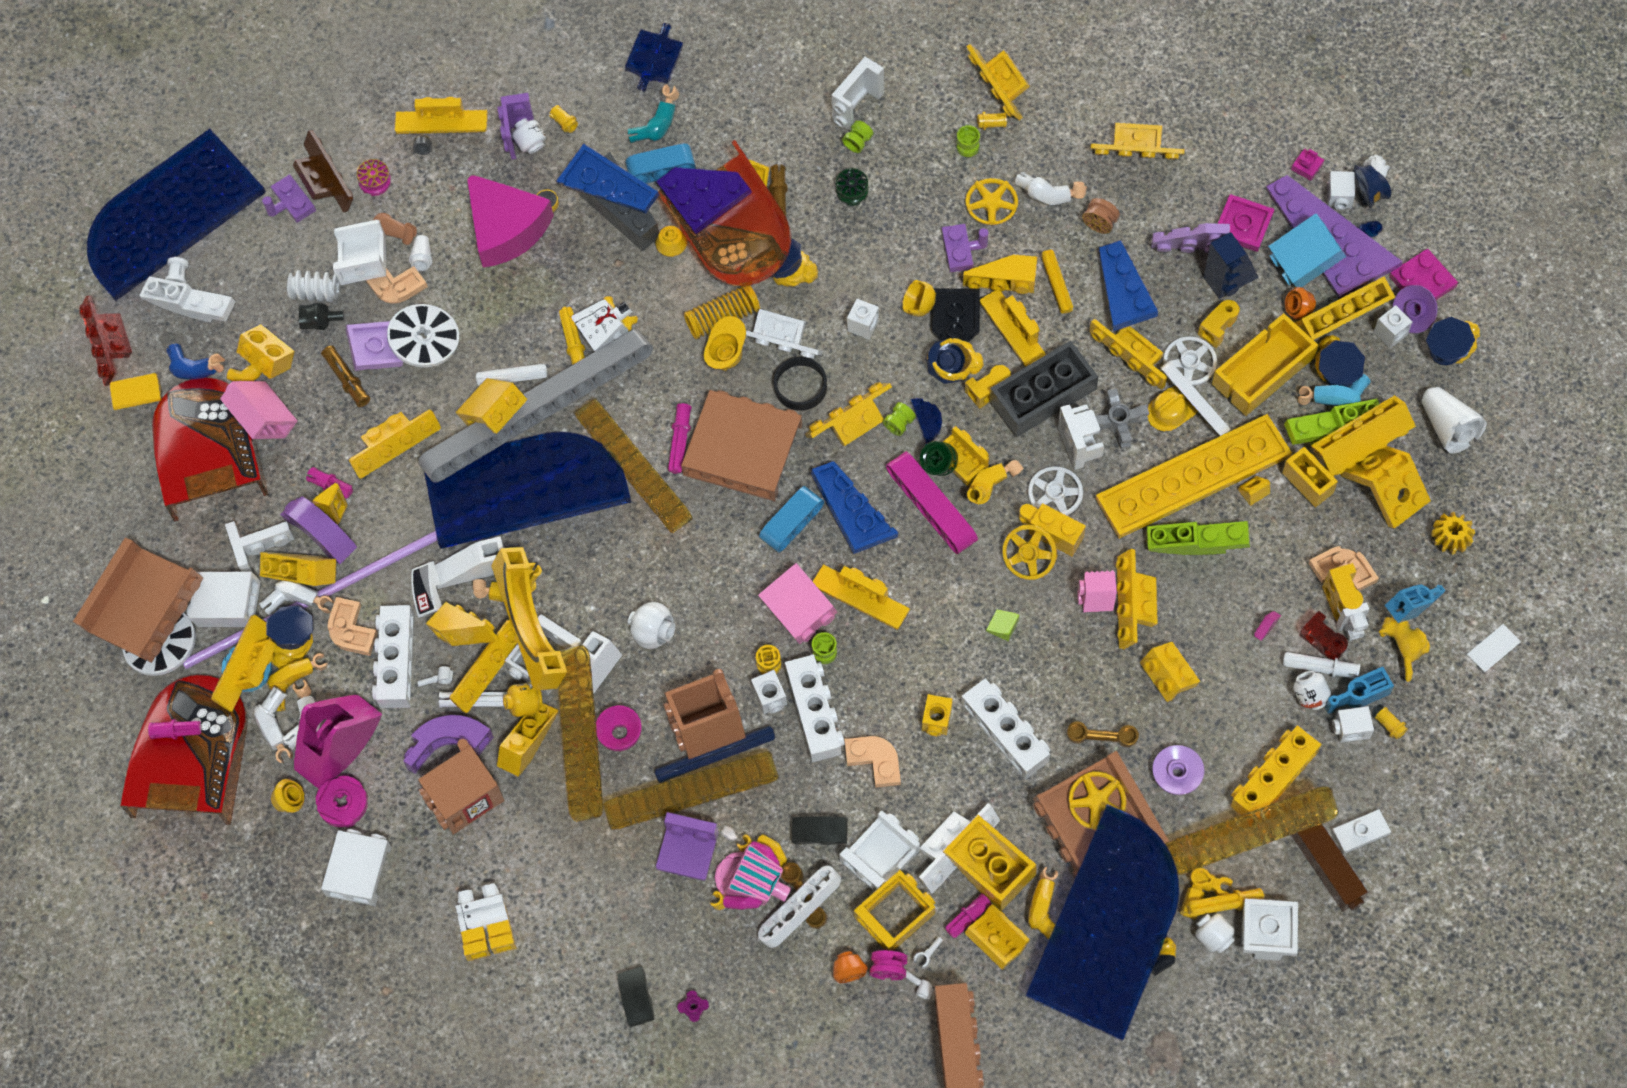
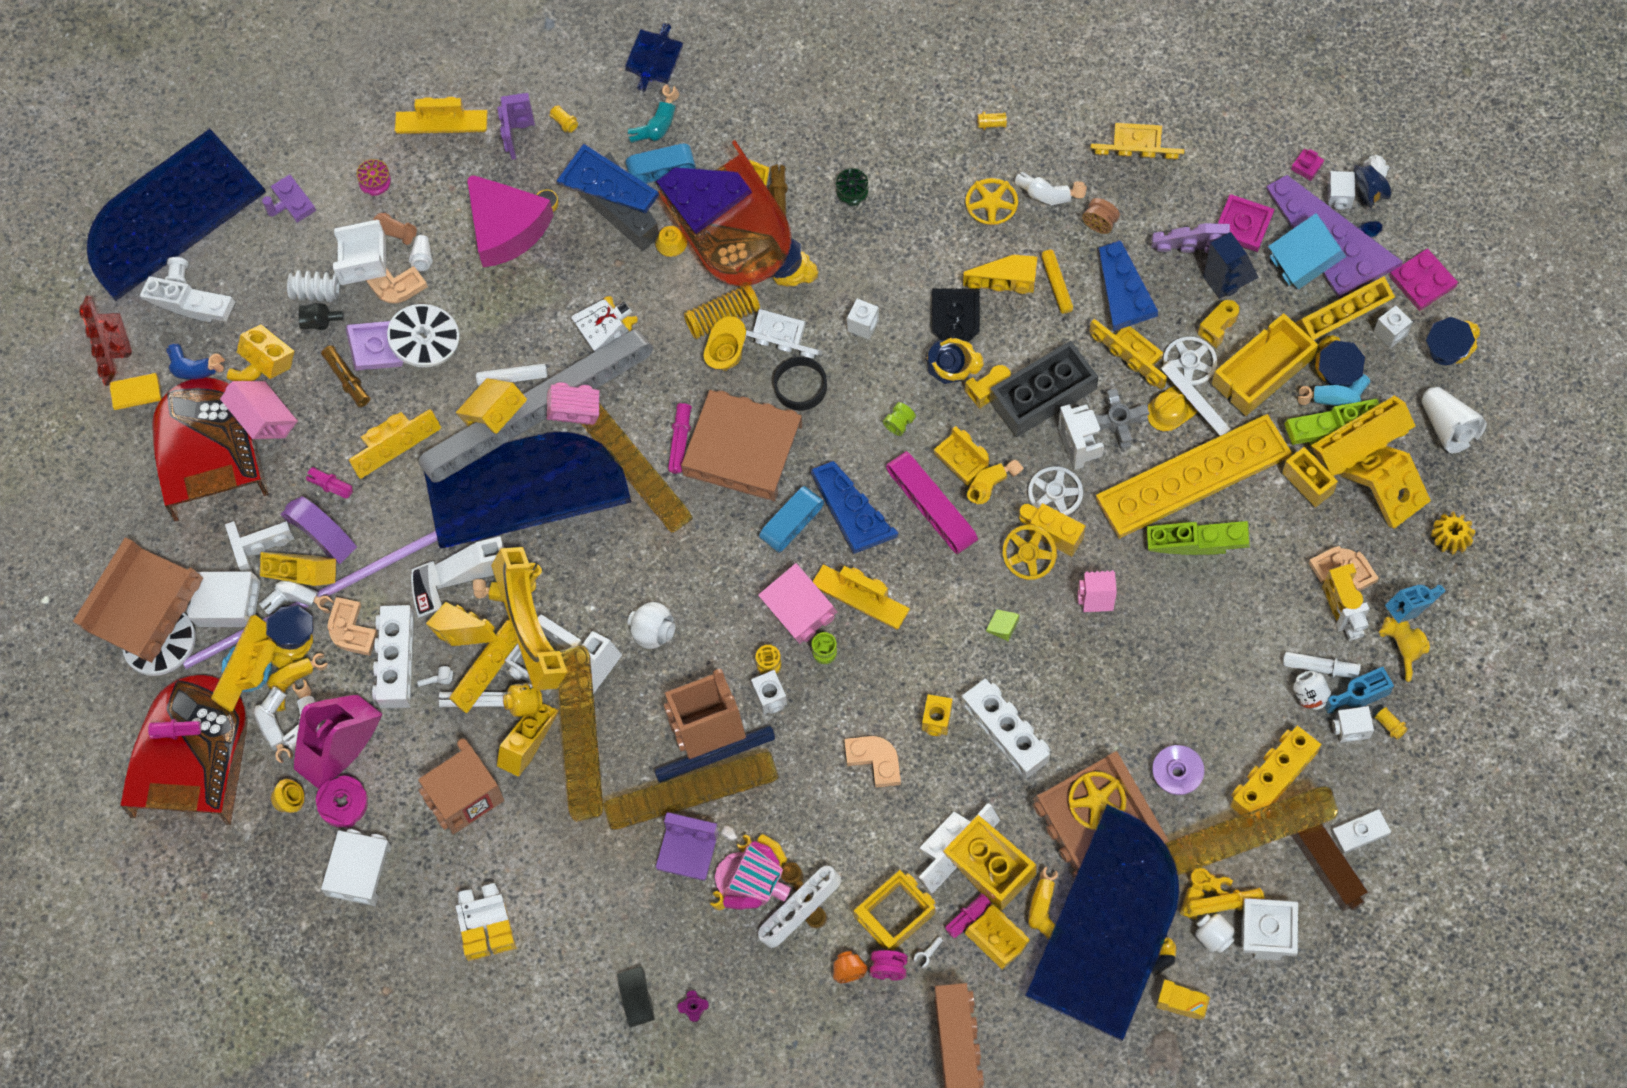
(321, 175): reddish brown bracket -> none
(332, 503): yellow slope -> none
(422, 145): dark grey hinge -> none
(442, 732): medium lavender arch -> none
(529, 136): white head -> none
(572, 403): none -> bright pink brick
(575, 348): yellow axle -> none
(618, 717): dark pink piece -> none
(819, 745): white brick -> none
(819, 830): pearl dark grey slope -> none
(855, 418): yellow bracket -> none
(857, 137): lime wheel -> none
(864, 79): white panel -> none
(881, 851): white panel -> none
(919, 298): yellow hair -> none
(924, 987): white hand -> none
(928, 418): clear blue tile -> none
(938, 458): dark green wheel -> none
(959, 248): medium lavender plate -> none
(968, 141): lime wheel -> none
(1004, 77): yellow bracket -> none
(1014, 325): yellow bracket -> none
(1126, 737): pearl gold bar -> none
(1135, 599): yellow bracket -> none
(1169, 670): yellow bracket -> none
(1182, 1001): none -> yellow leg
(1255, 489): yellow slope -> none
(1267, 625): dark pink tile -> none
(1299, 303): orange cone -> none
(1323, 638): clear red leg -> none
(1407, 302): medium lavender dish -> none
(1494, 648): white sticker -> none

